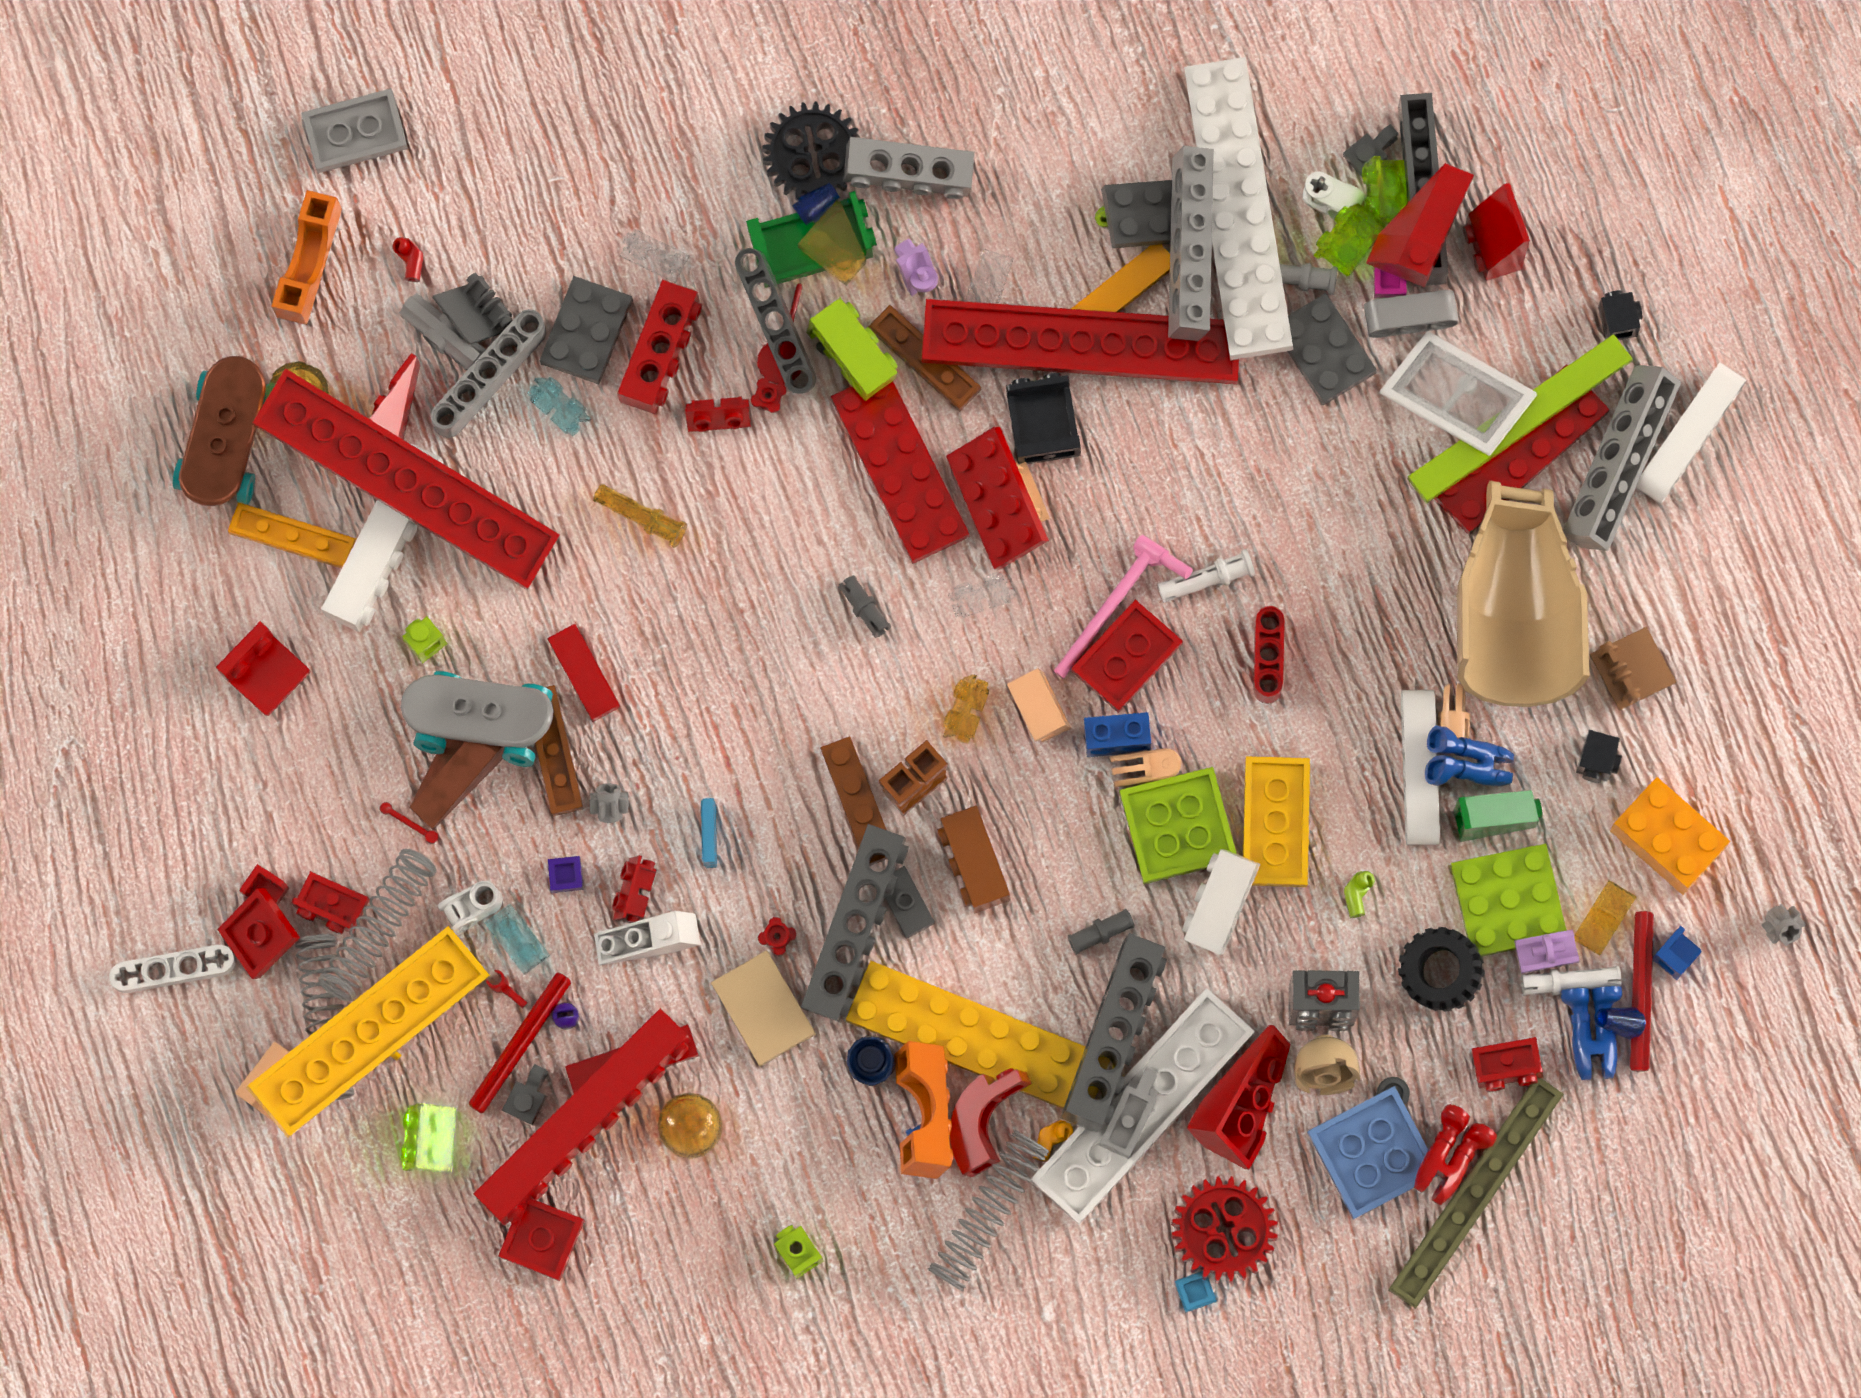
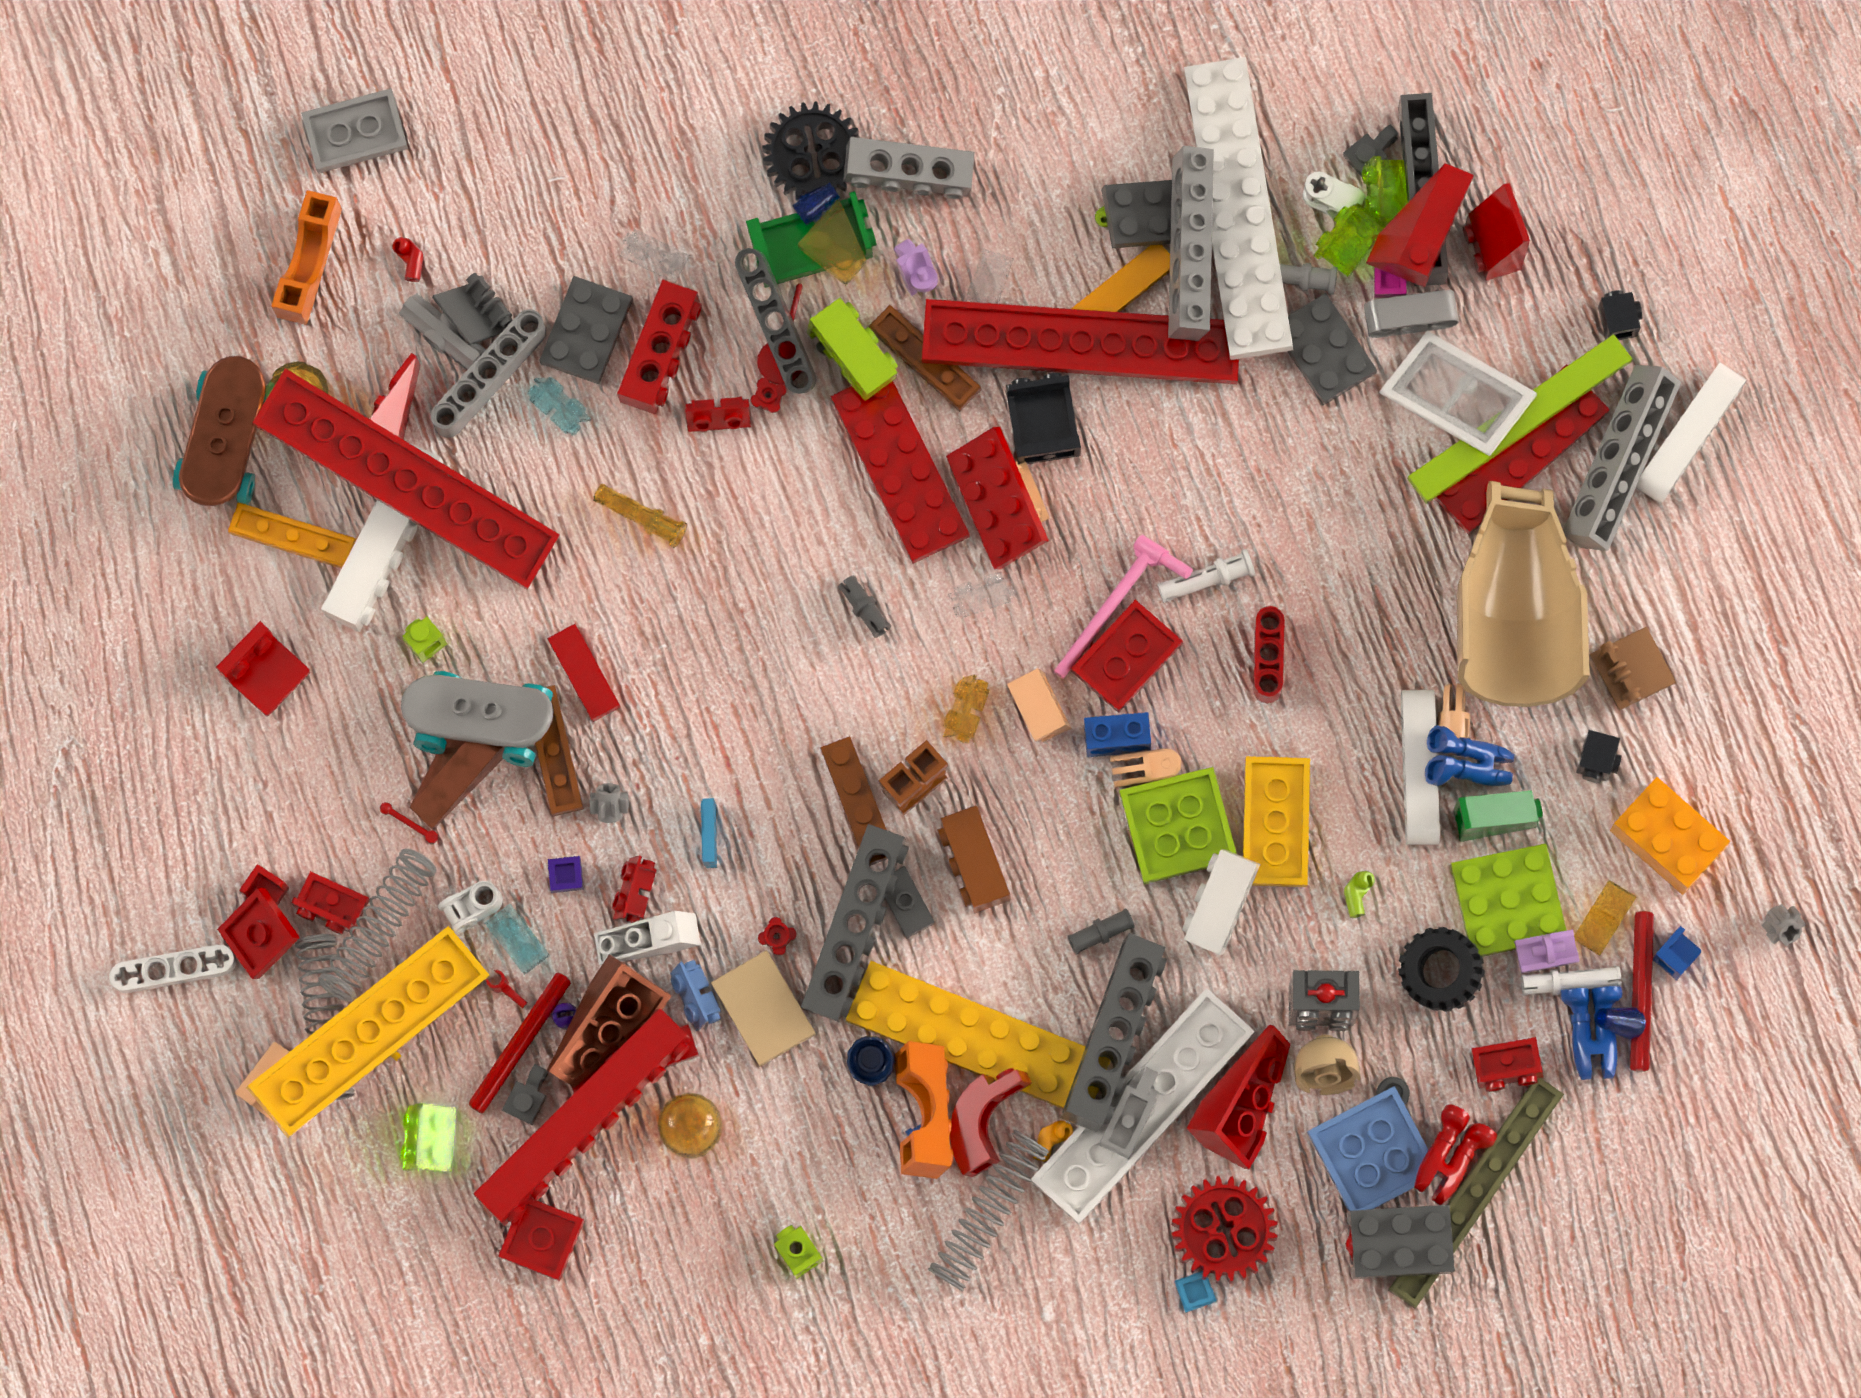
(607, 1016): none -> copper wedge
(698, 1008): none -> medium blue hinge
(1400, 1242): none -> dark grey piece

